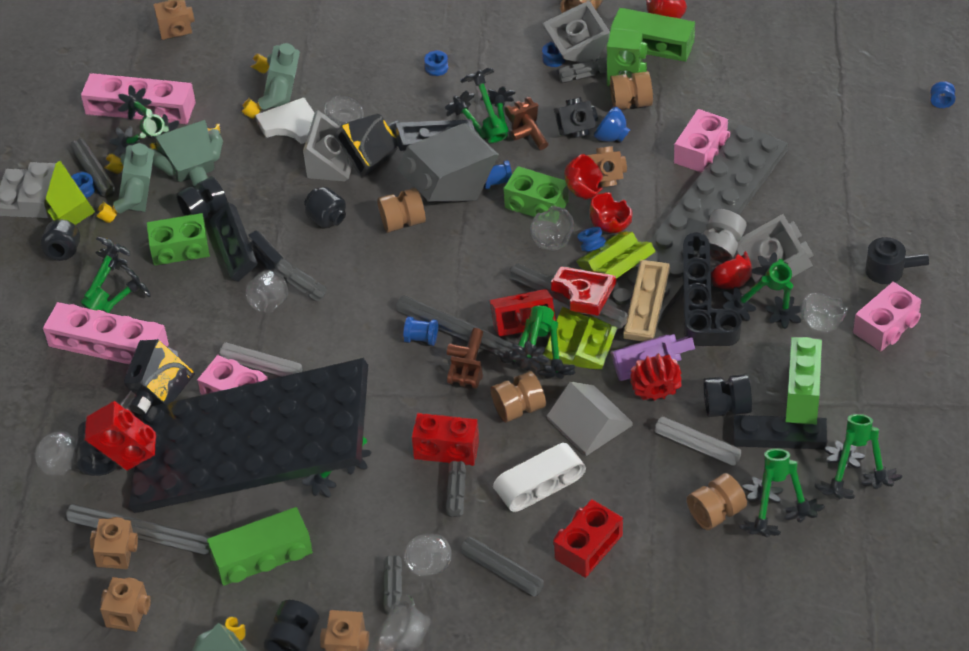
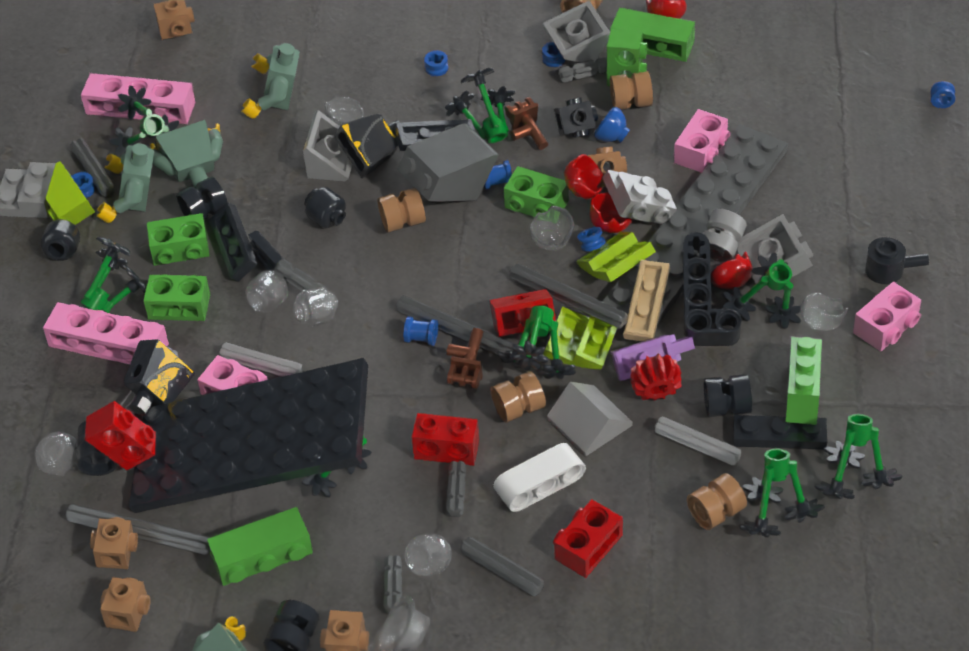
(177, 297): none -> bright green brick
(287, 120): white tile -> none
(315, 306): none -> clear head
(584, 289): red tile -> none
(639, 197): none -> light grey plate

